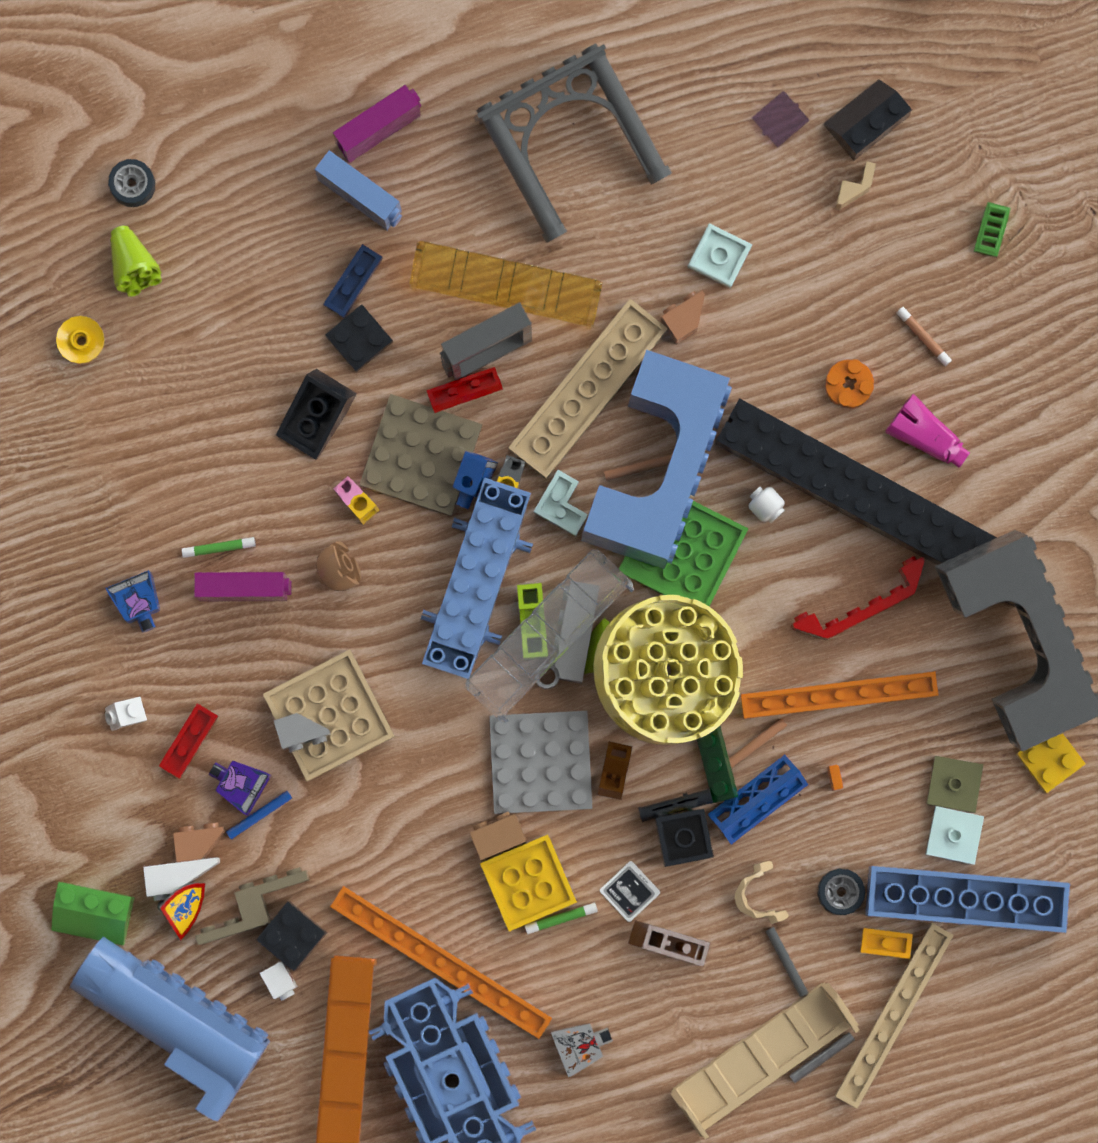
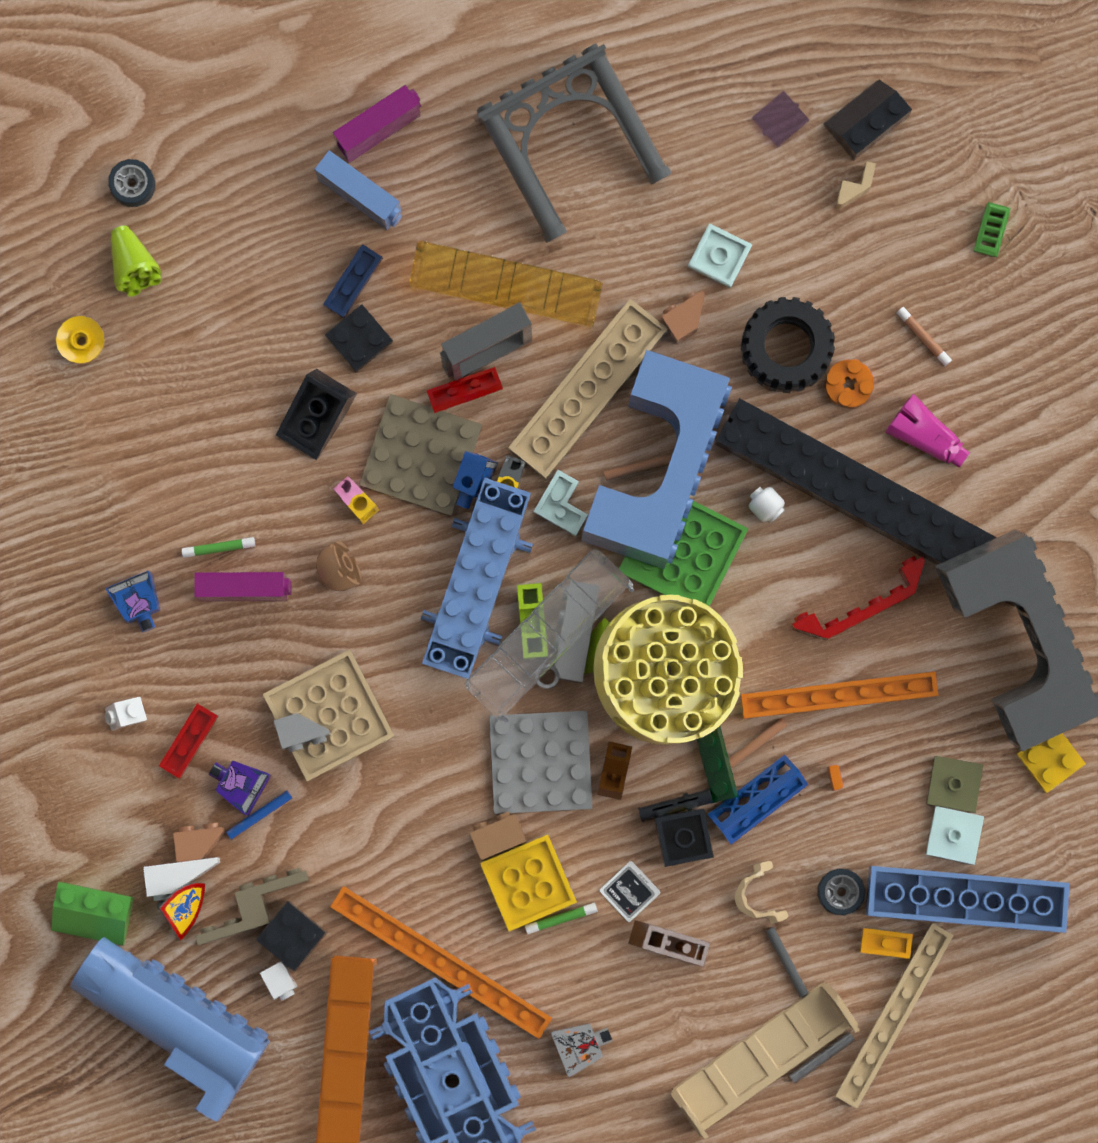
(797, 314): none -> black tyre

